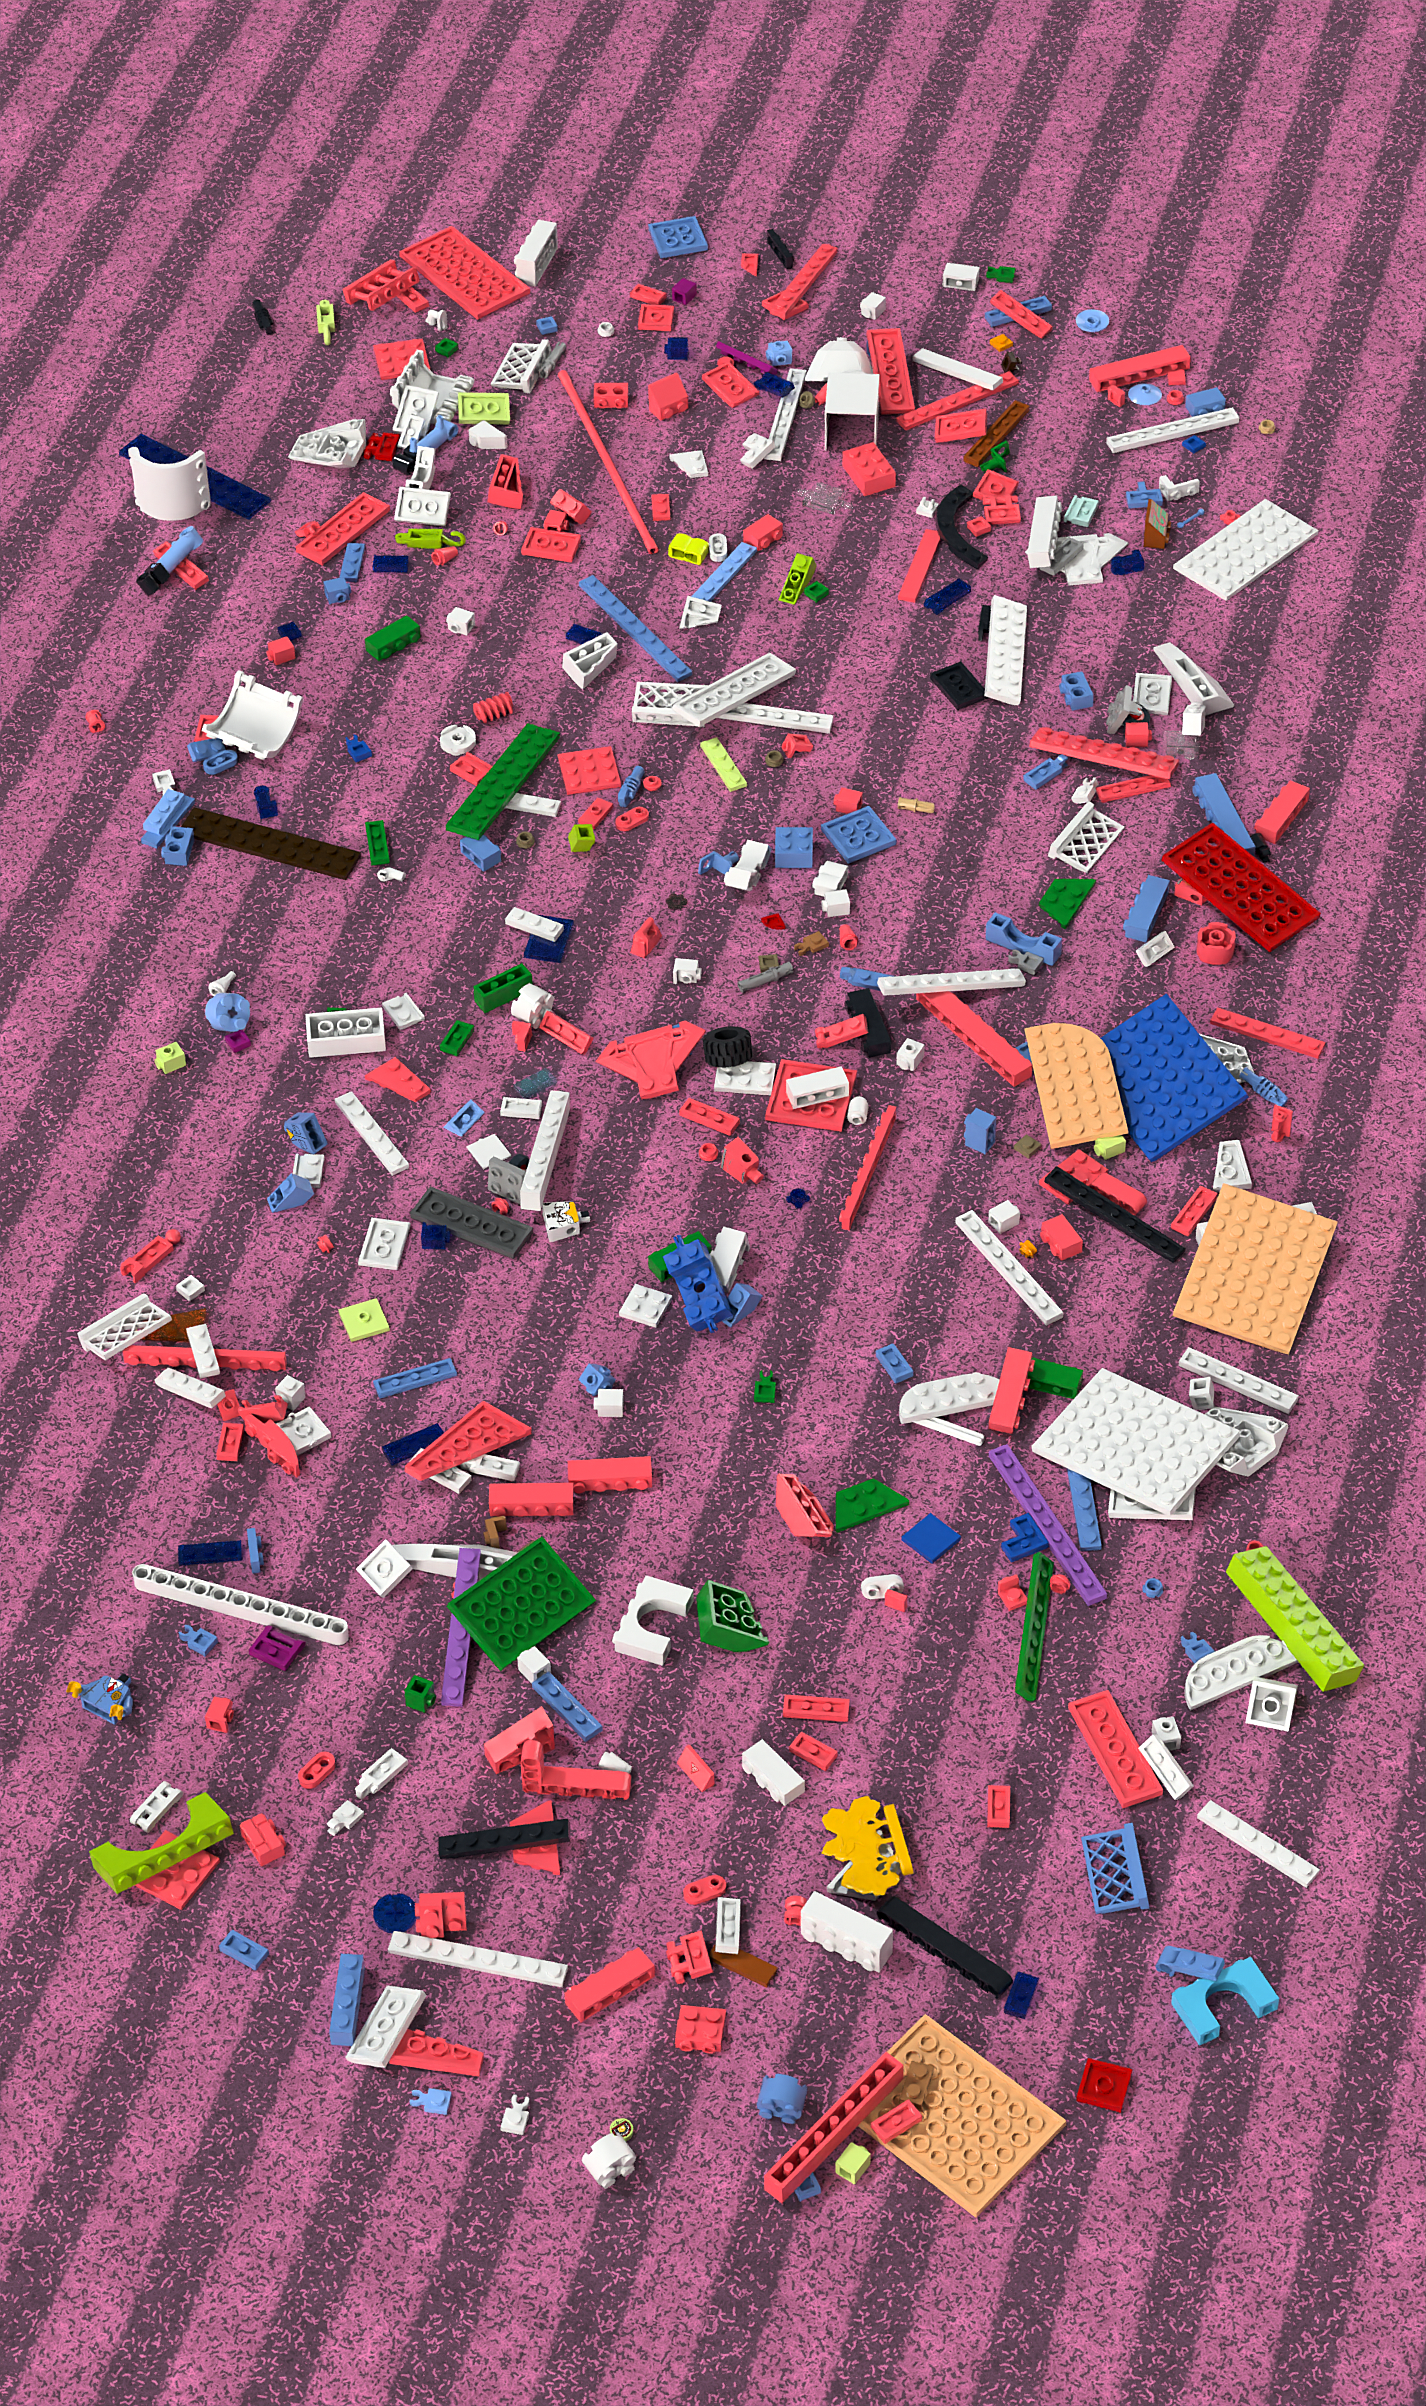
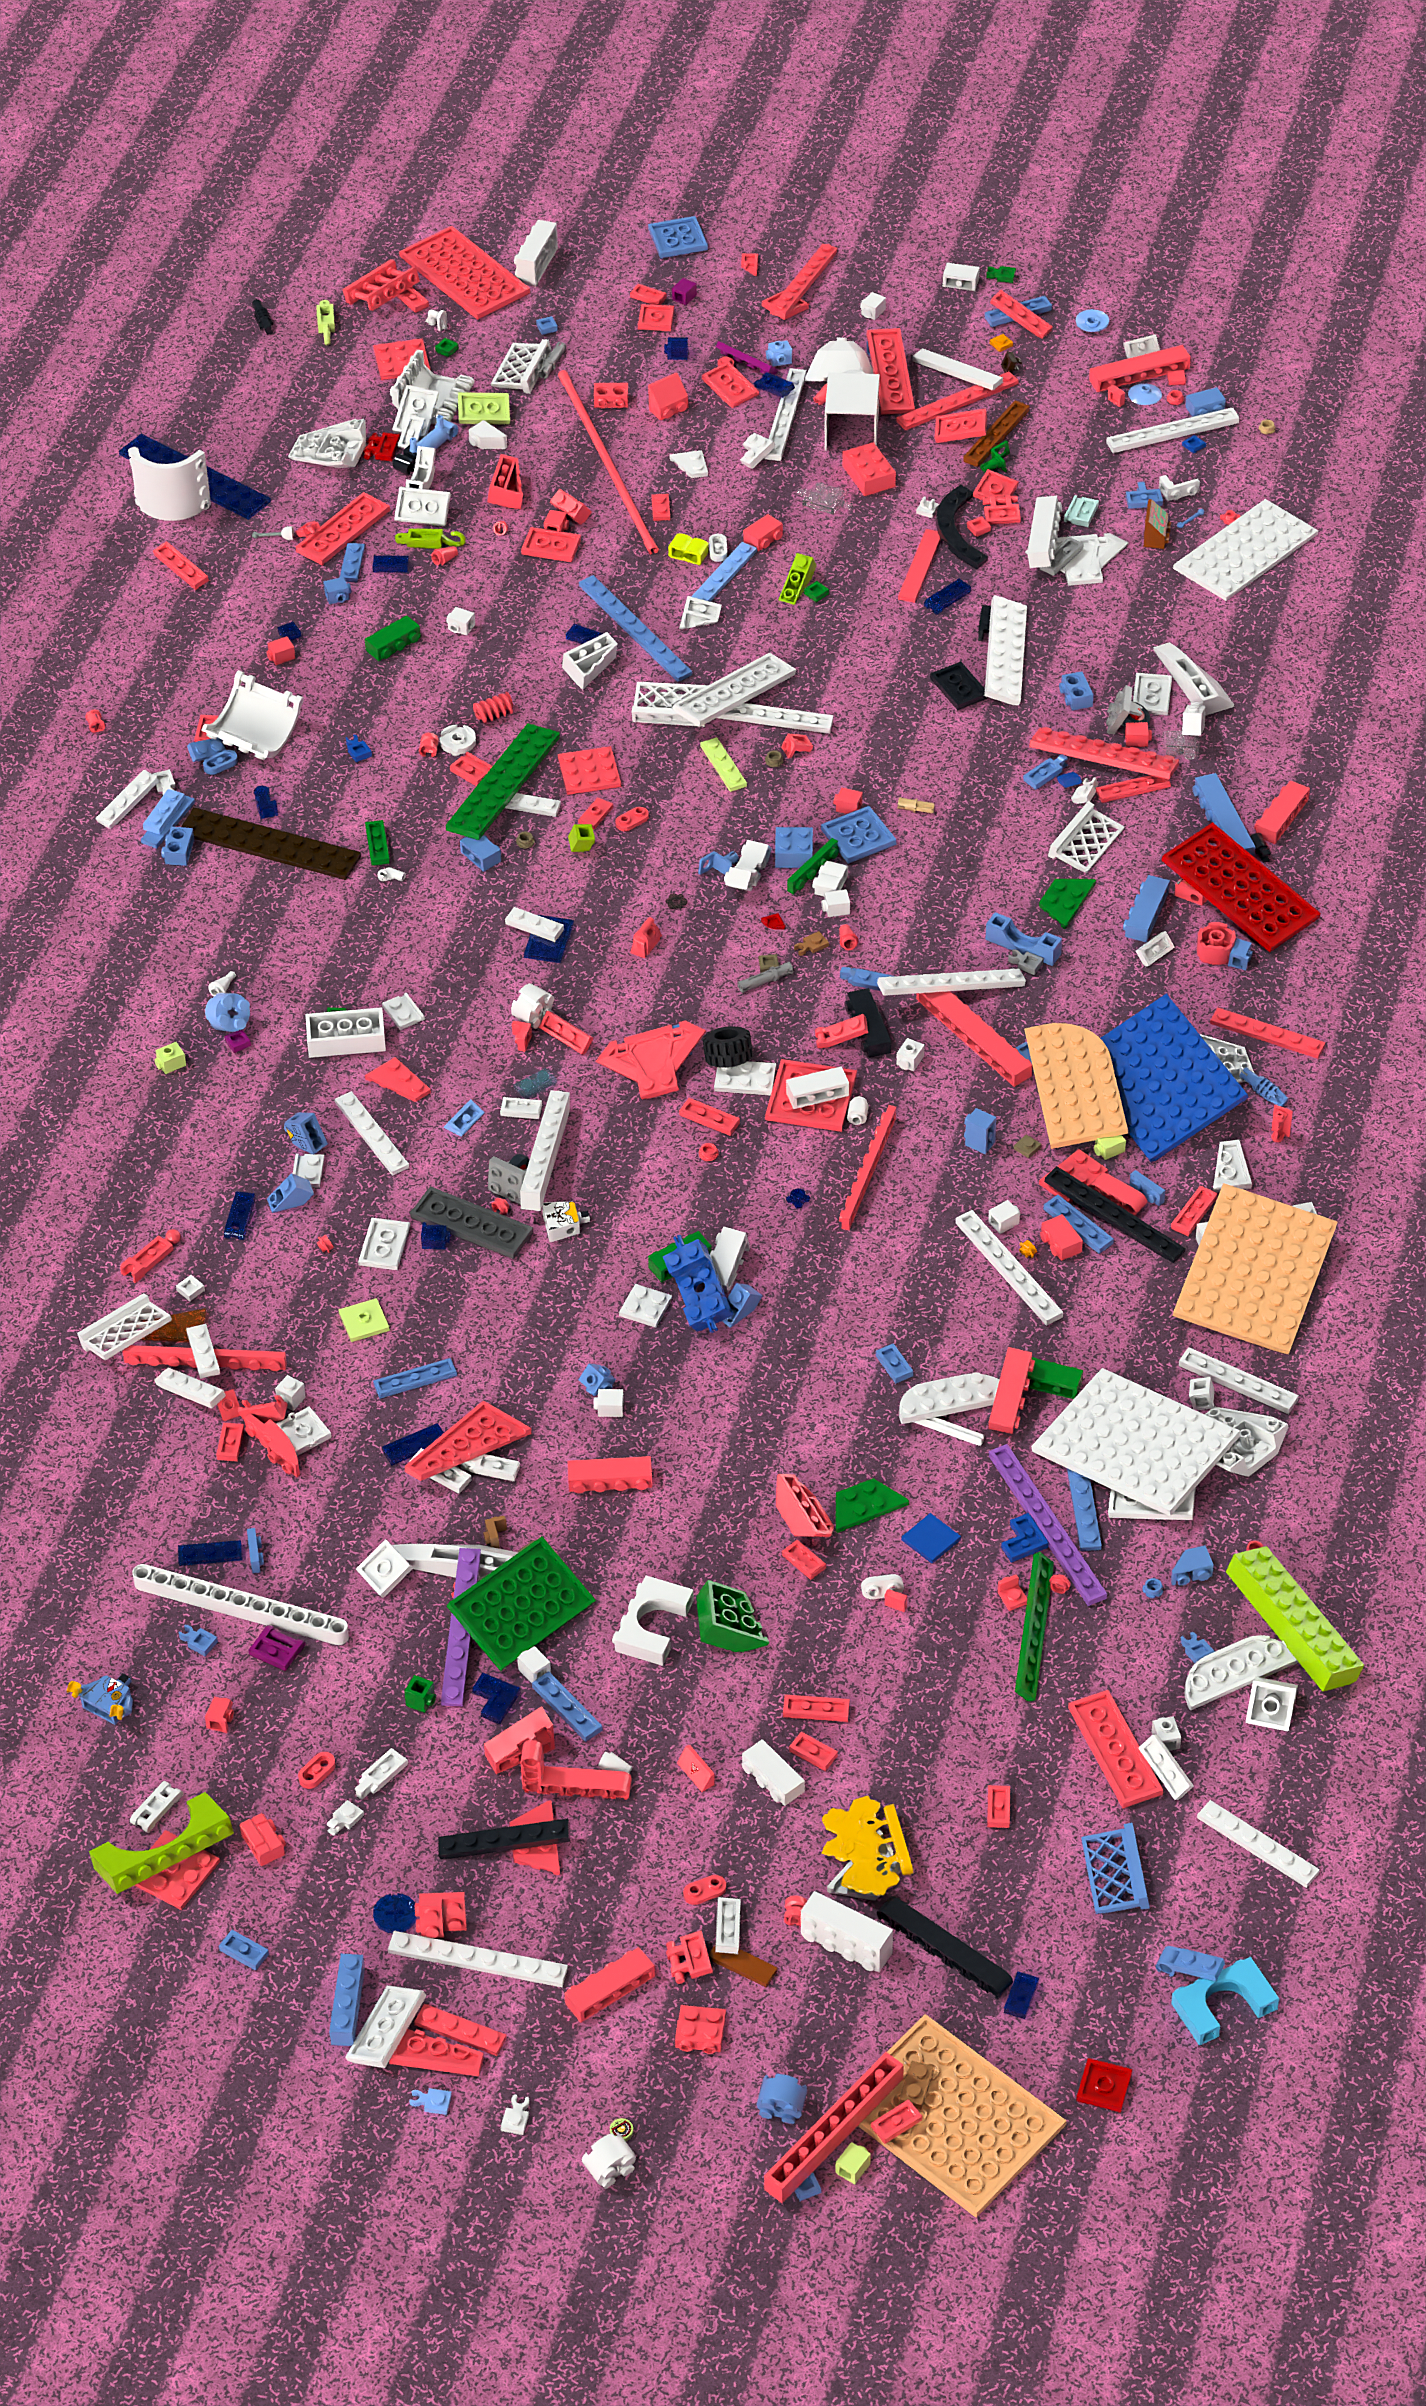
(127, 799): none -> white plate
(160, 571): piece -> none
(239, 1215): none -> clear blue plate
(287, 533): none -> hinge
(428, 744): none -> coral wheel
(457, 1038): green plate -> none
(460, 2029): none -> coral plate
(487, 1148): white piece -> none
(499, 1694): none -> clear blue plate
(501, 988): green brick -> none
(531, 1499): coral brick -> none
(605, 329): white plate -> none
(630, 786): medium blue hinge -> none
(652, 783): coral plate -> none
(686, 971): white brick -> none
(741, 1162): coral torso -> none
(765, 1389): green plate -> none
(780, 249): black plate -> none
(803, 1559): none -> coral plate
(806, 400): dark tan plate -> none
(812, 866): none -> green plate
(1069, 779): none -> blue tile
(1085, 1228): none -> medium blue plate
(1128, 563): clear blue leg -> none
(1141, 346): none -> white plate
(1152, 1191): none -> medium blue plate
(1196, 1562): none -> medium blue slope
(1240, 954): none -> medium blue brick

